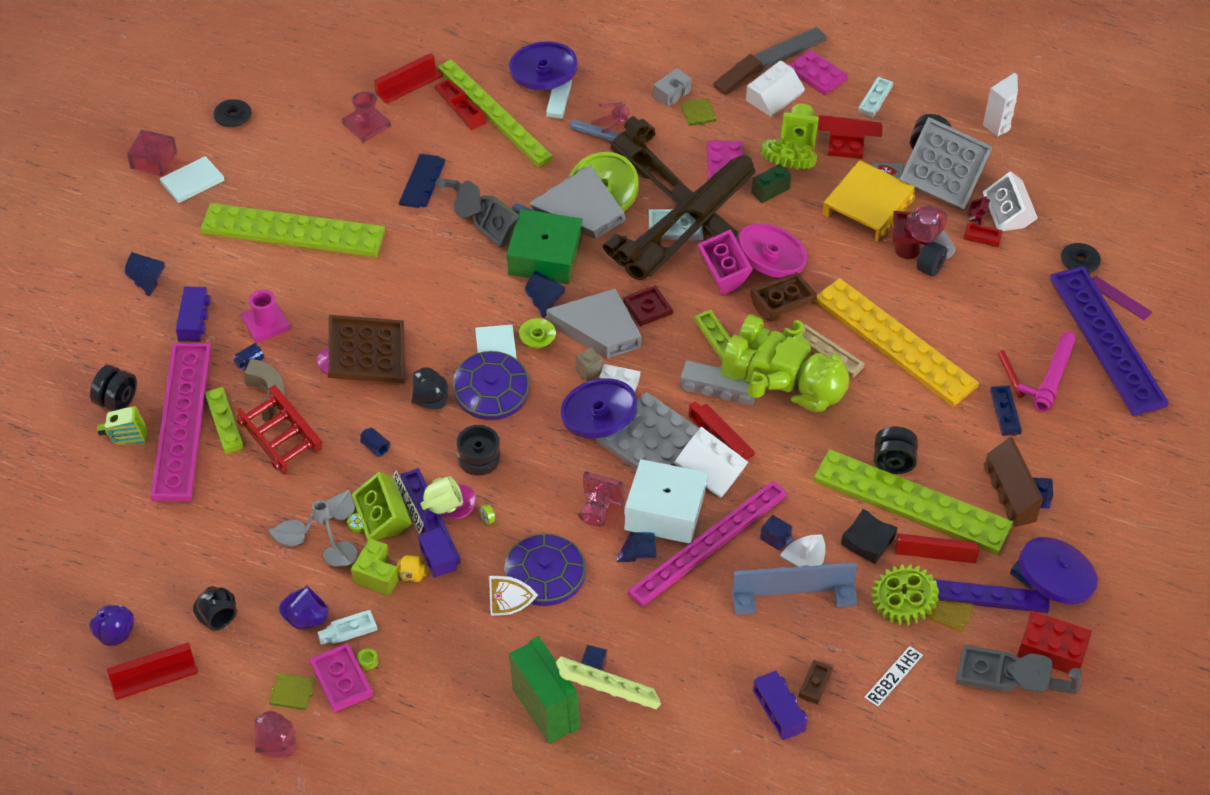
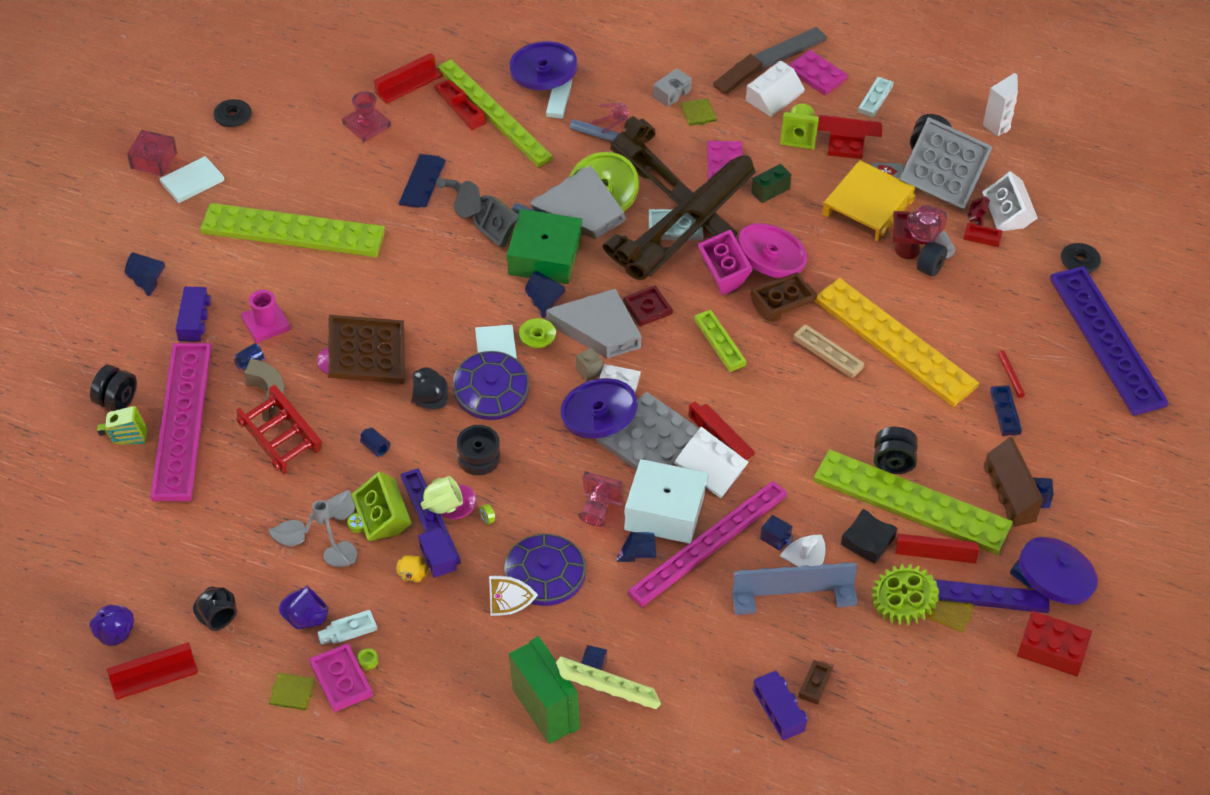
(224, 420): lime plate -> none
(274, 735): clear pink helmet -> none
(373, 570): lime brick -> none
(408, 503): white sticker -> none
(709, 382): light grey brick -> none
(781, 362): lime piece -> none
(788, 154): lime gear -> none
(893, 676): white sticker -> none
(1005, 672): dark grey plate -> none
(1047, 390): dark pink cylinder -> none
(1121, 298): magenta sticker -> none

